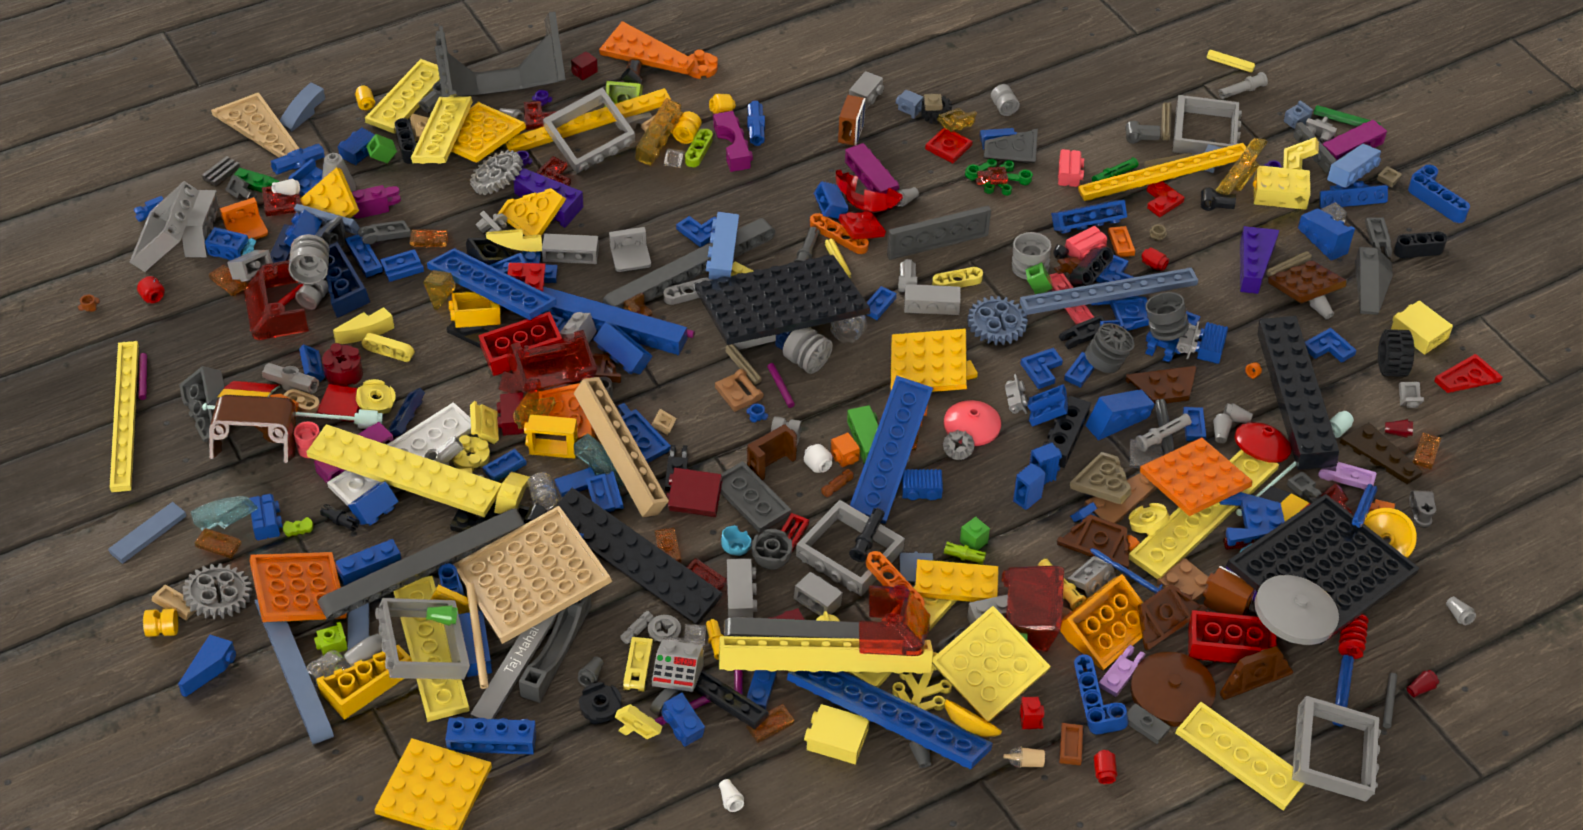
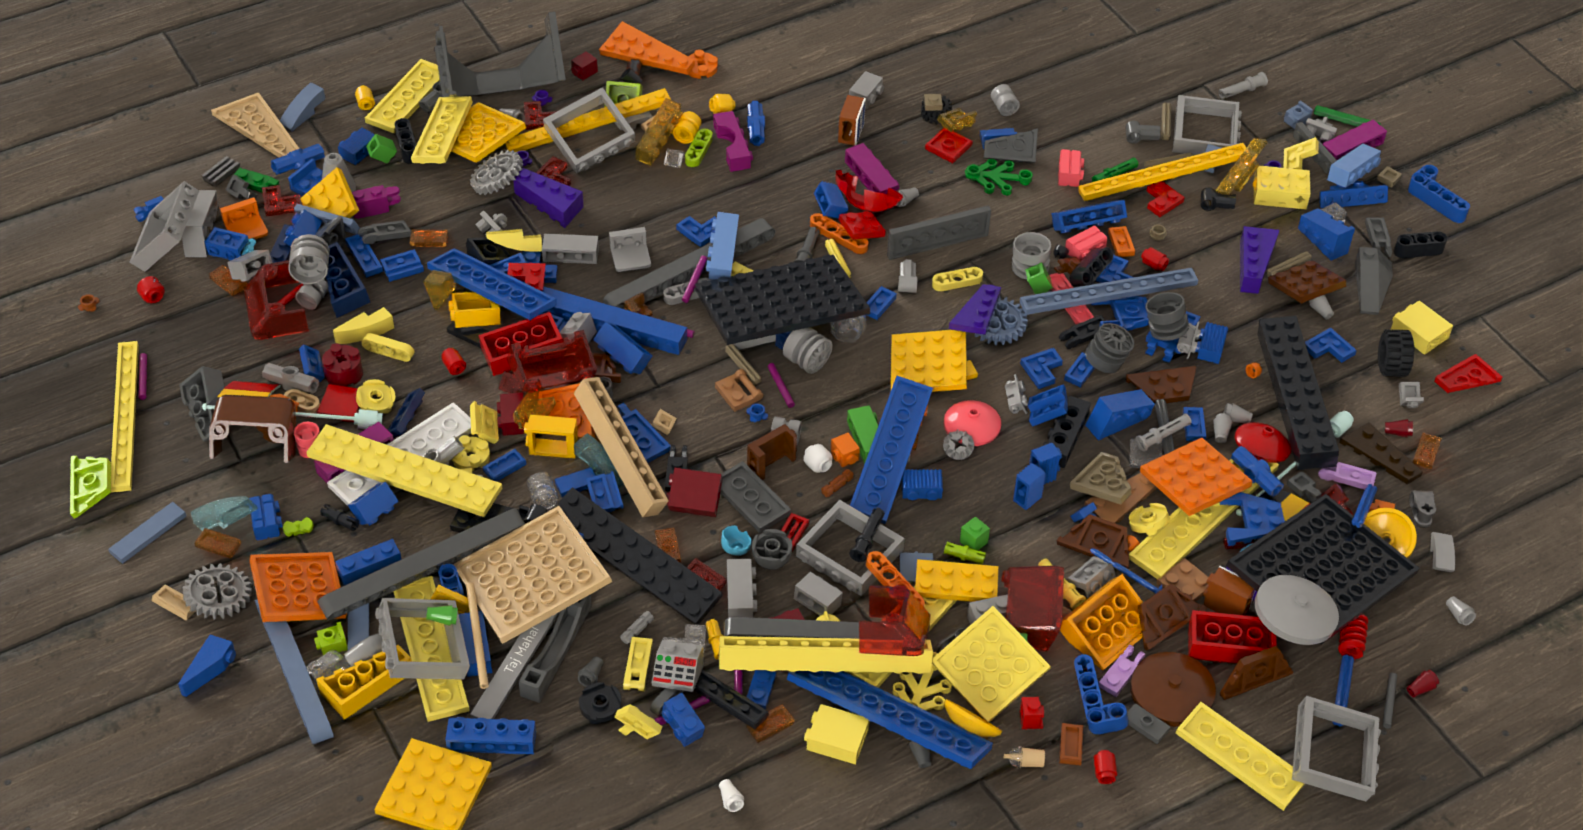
(88, 483): none -> lime wing
(160, 622): yellow wheel -> none
(286, 187): white cone -> none
(418, 124): tan plate -> none
(453, 361): none -> red brick
(511, 492): light yellow slope -> none
(533, 211): yellow plate -> none
(668, 622): light grey gear -> none
(694, 279): none -> magenta bar
(909, 103): sand blue brick -> none
(932, 299): light grey brick -> none
(978, 311): none -> dark purple wing
(995, 175): clear red plate -> none
(1230, 61): light yellow axle -> none
(1257, 471): none -> blue piece
(1443, 552): none -> light grey slope

